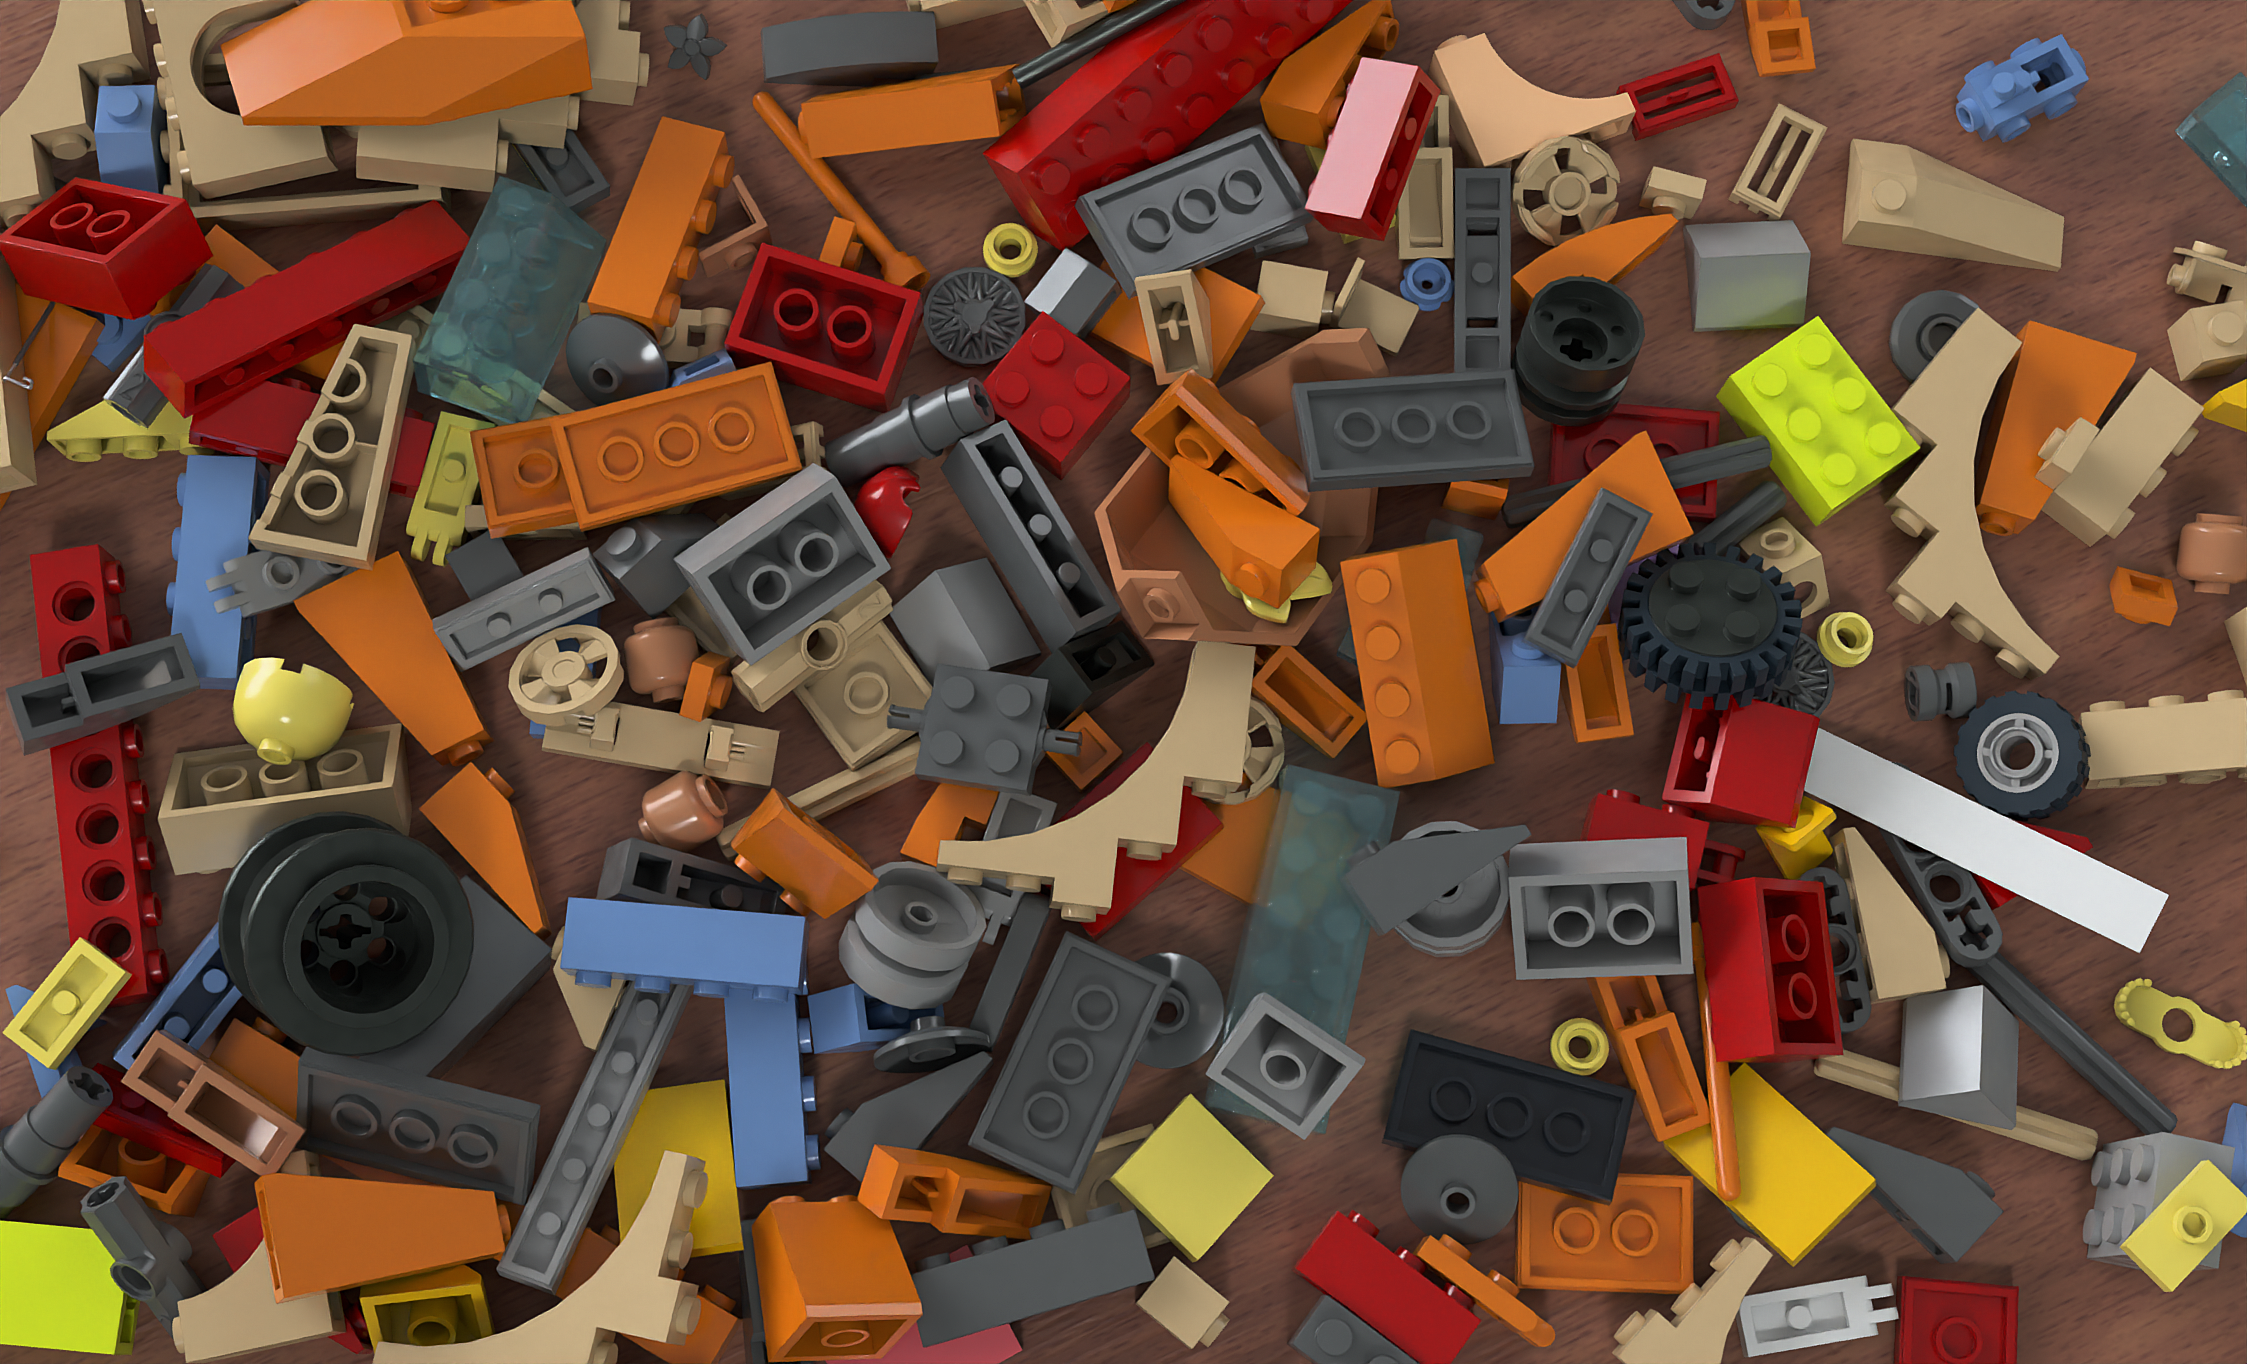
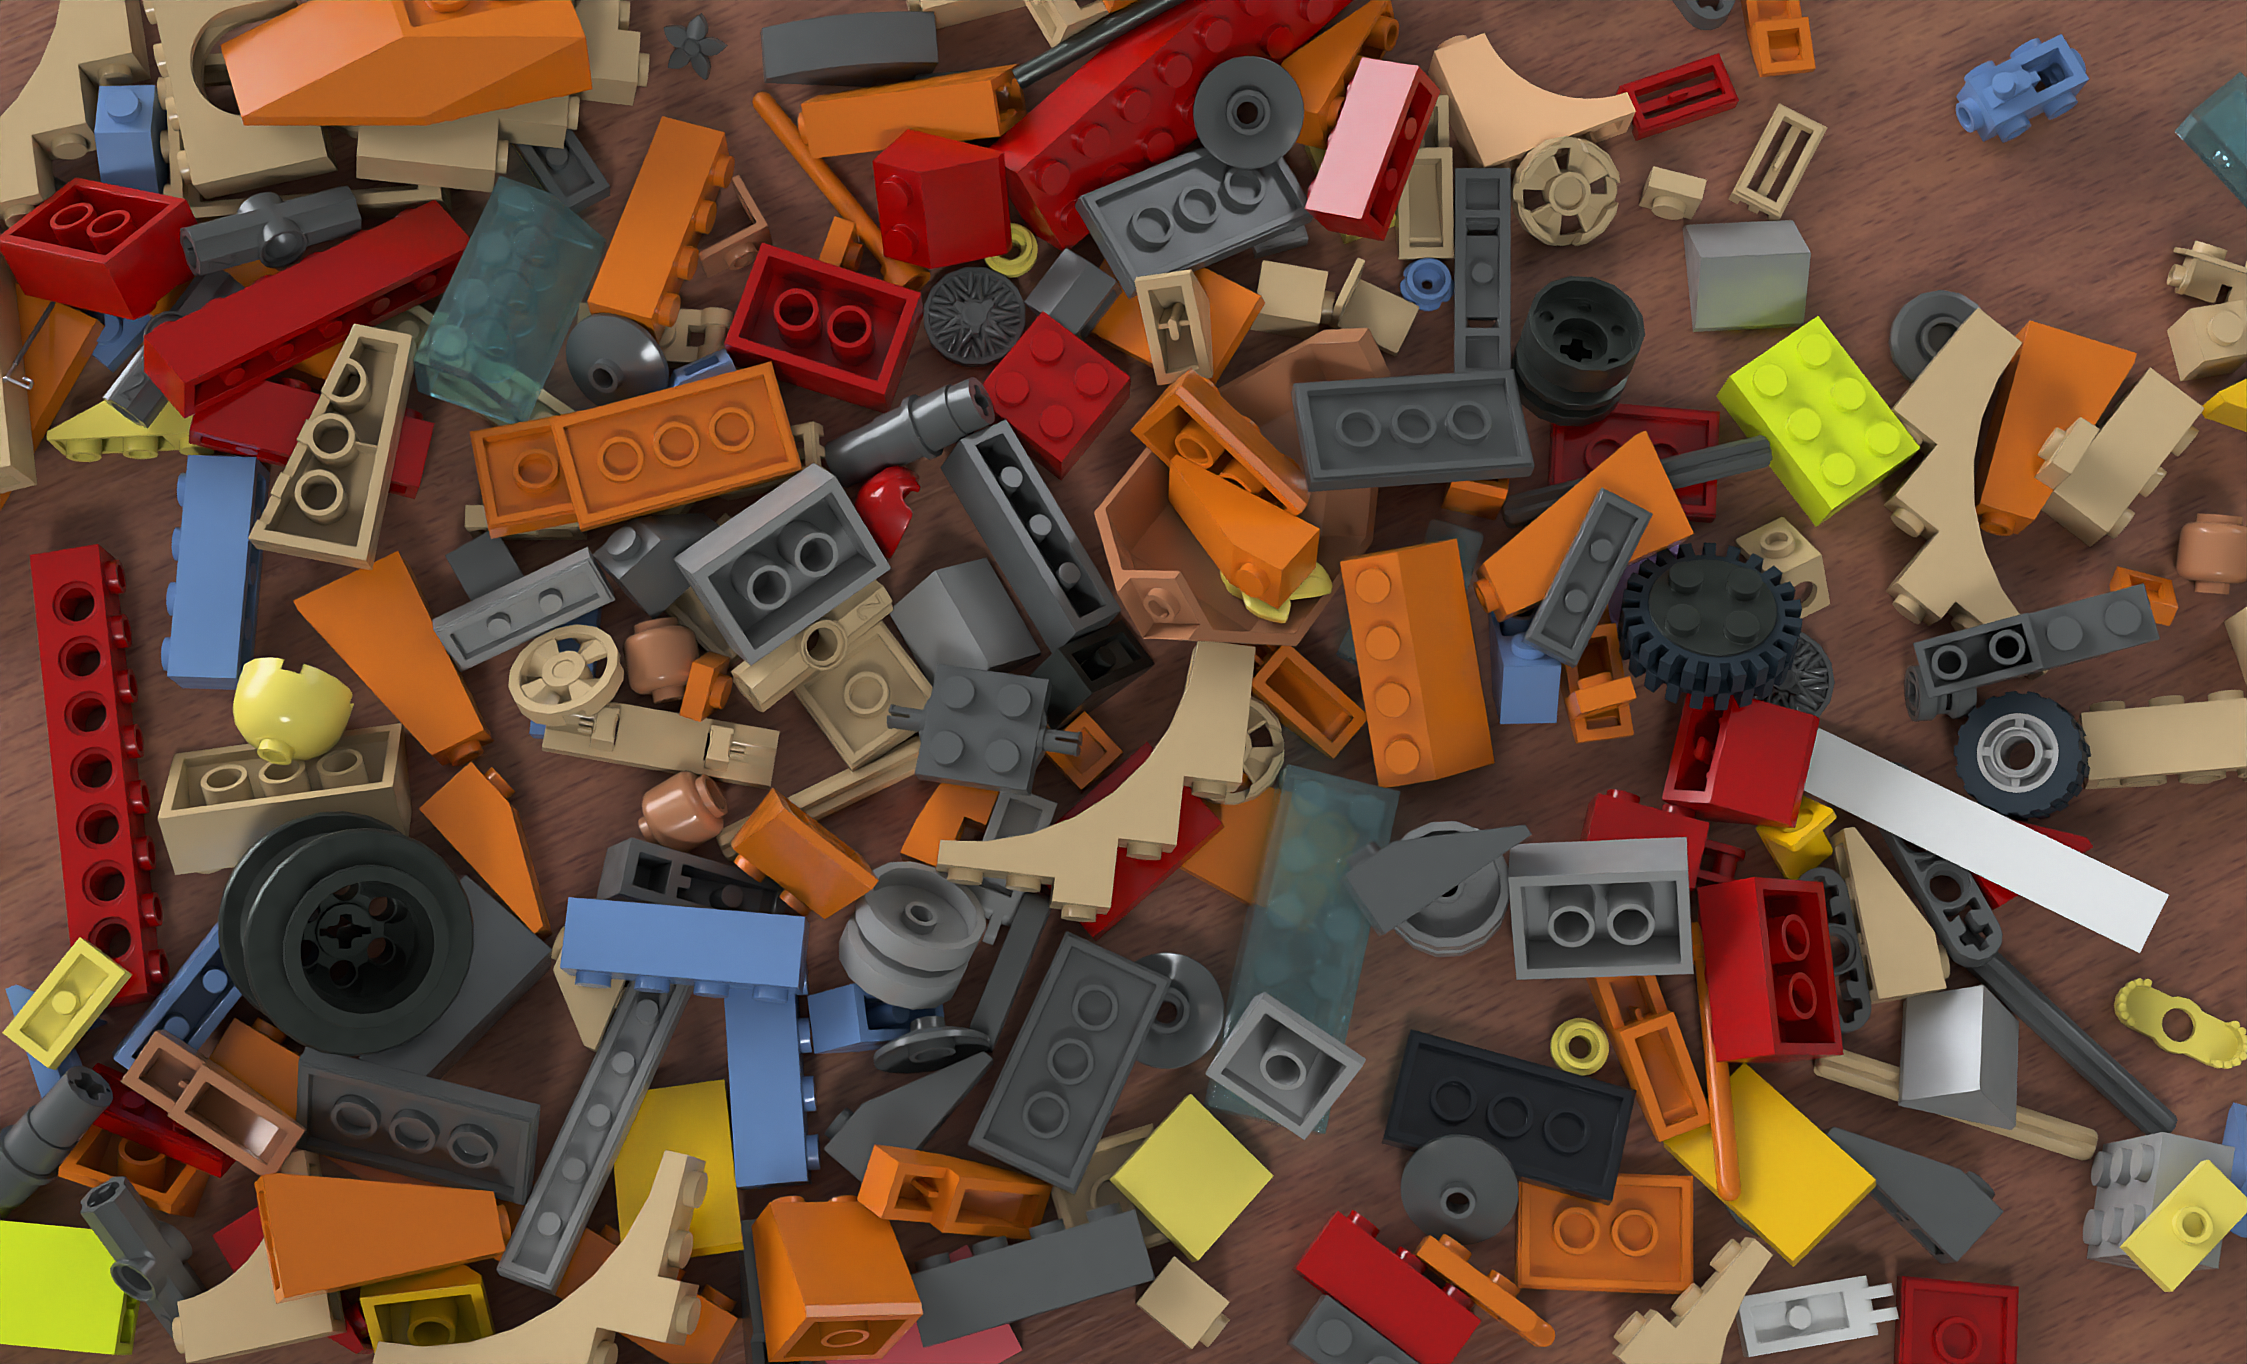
(100, 693): dark grey slope -> none
(270, 230): none -> dark grey piece
(271, 581): light grey hinge -> none
(445, 489): light yellow hinge -> none
(941, 201): none -> red slope
(1277, 106): none -> dark grey dish
(1599, 694): none -> orange plate
(1602, 253): orange slope -> none
(1741, 518): dark grey axle -> none
(1856, 632): light yellow plate -> none
(1931, 208): tan wedge -> none
(2036, 641): none -> dark grey slope

